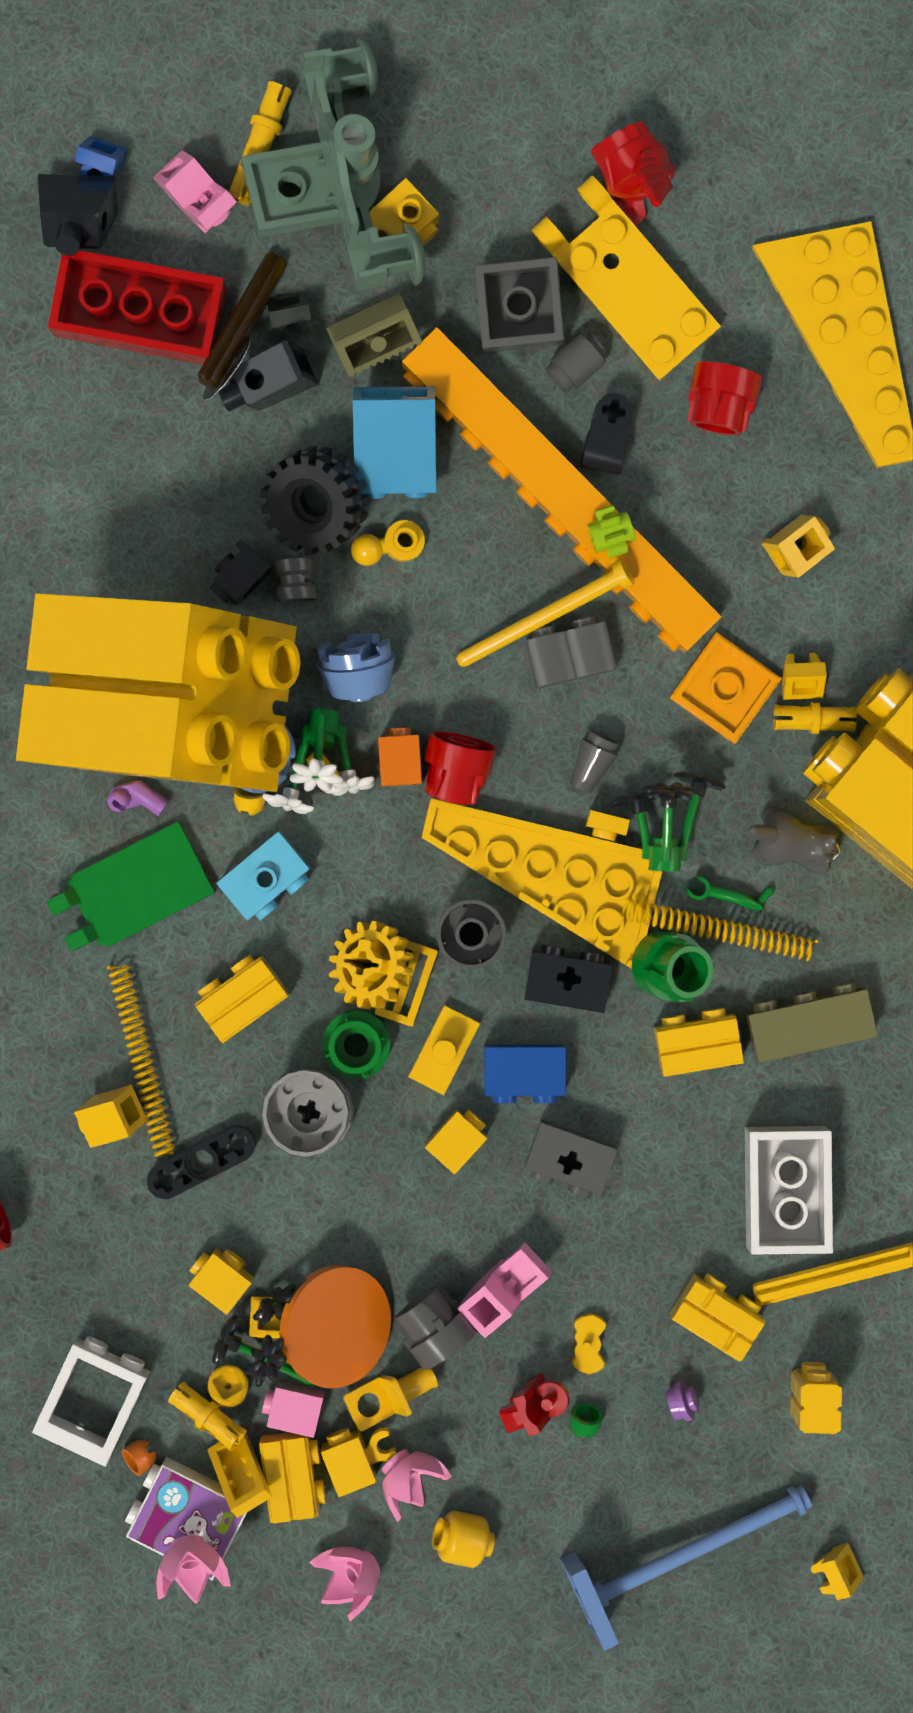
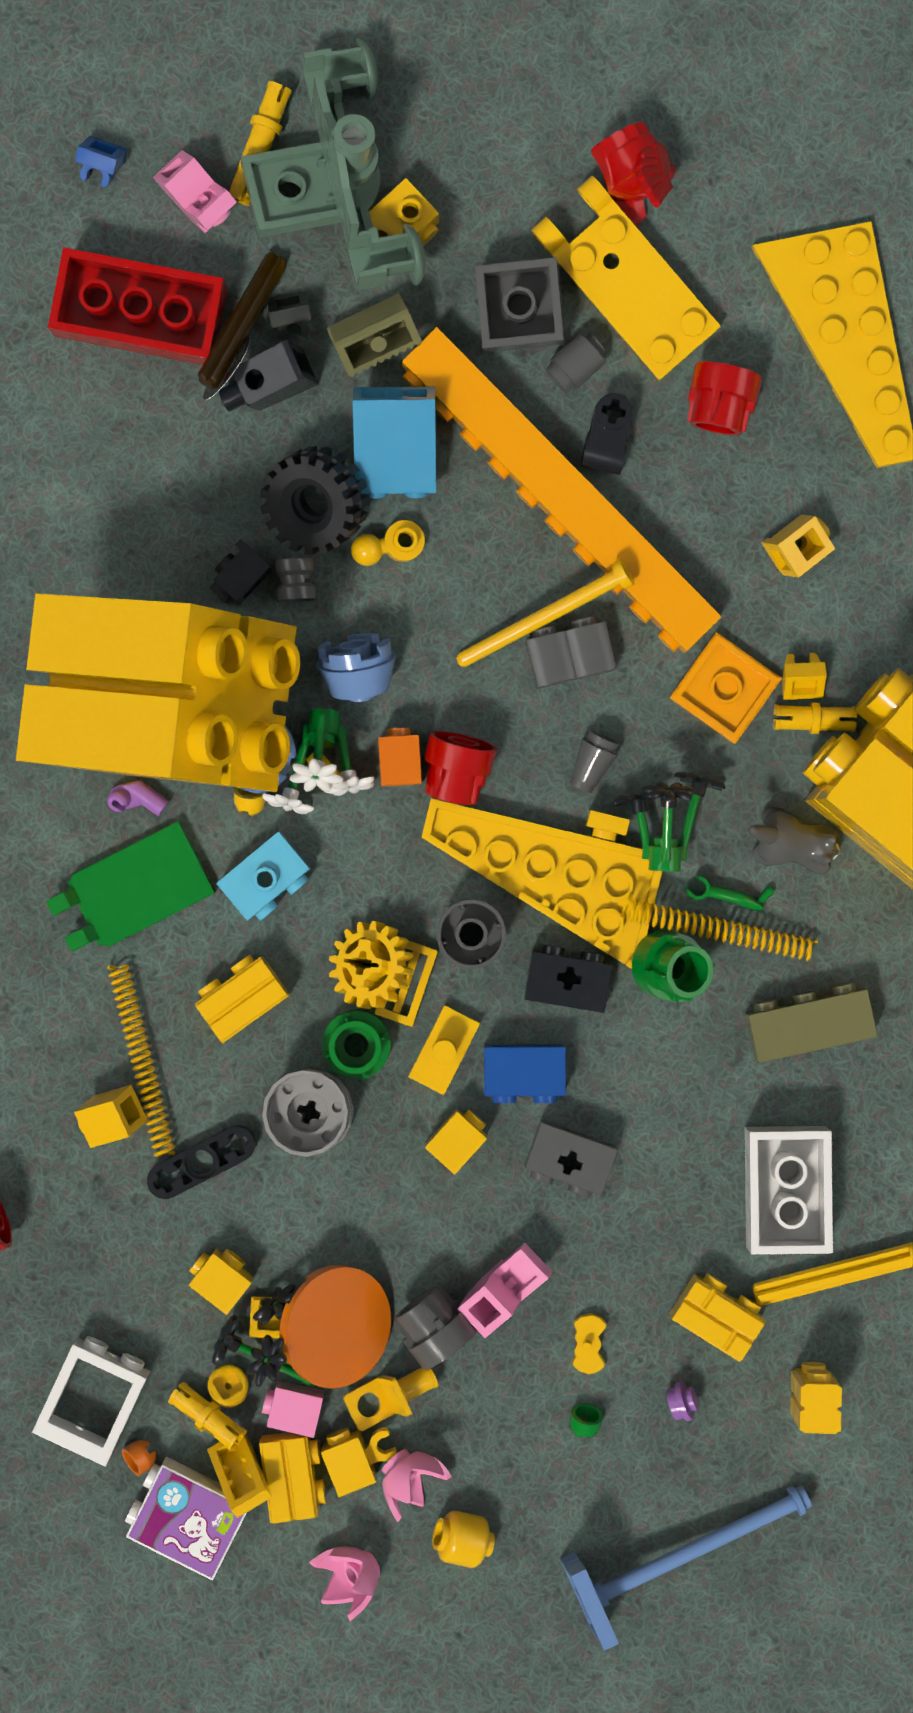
(76, 211): black torso -> none
(190, 1563): bright pink piece -> none
(534, 1405): red hips -> none
(611, 531): lime gear -> none
(698, 1043): yellow brick -> none
(841, 1571): yellow tile -> none

